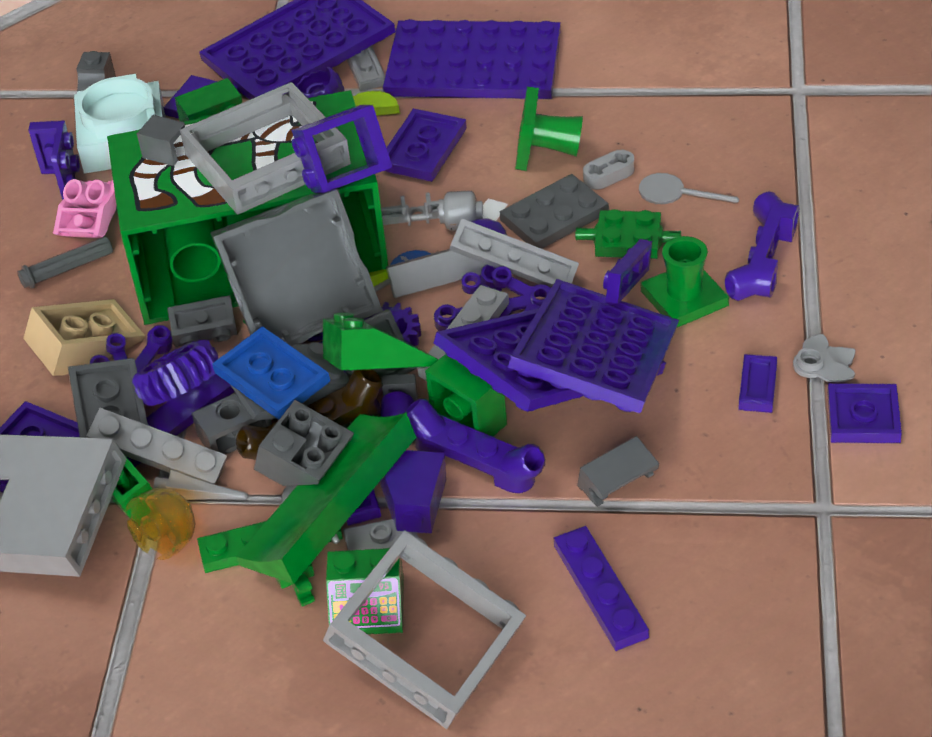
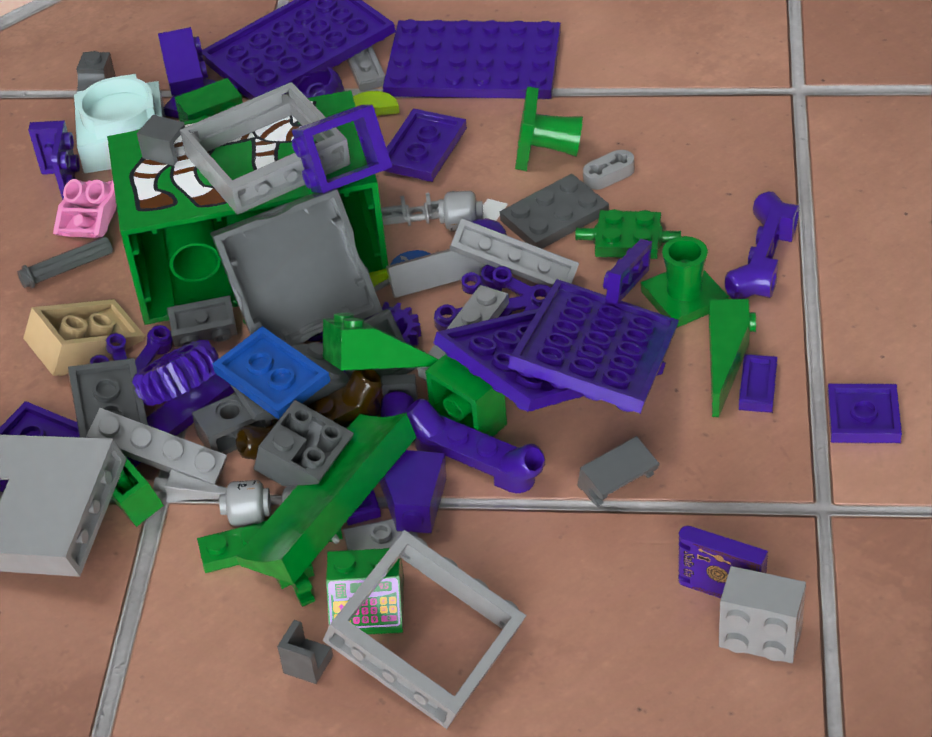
(161, 521): clear yellow cylinder -> none
(183, 60): none -> dark purple brick
(245, 502): none -> light grey head
(302, 656): none -> dark grey panel
(601, 588): dark purple plate -> none
(667, 188): light grey piece -> none
(707, 558): none -> dark purple container
(728, 340): none -> green slope
(761, 614): none -> light grey piece
(824, 361): light grey plate -> none

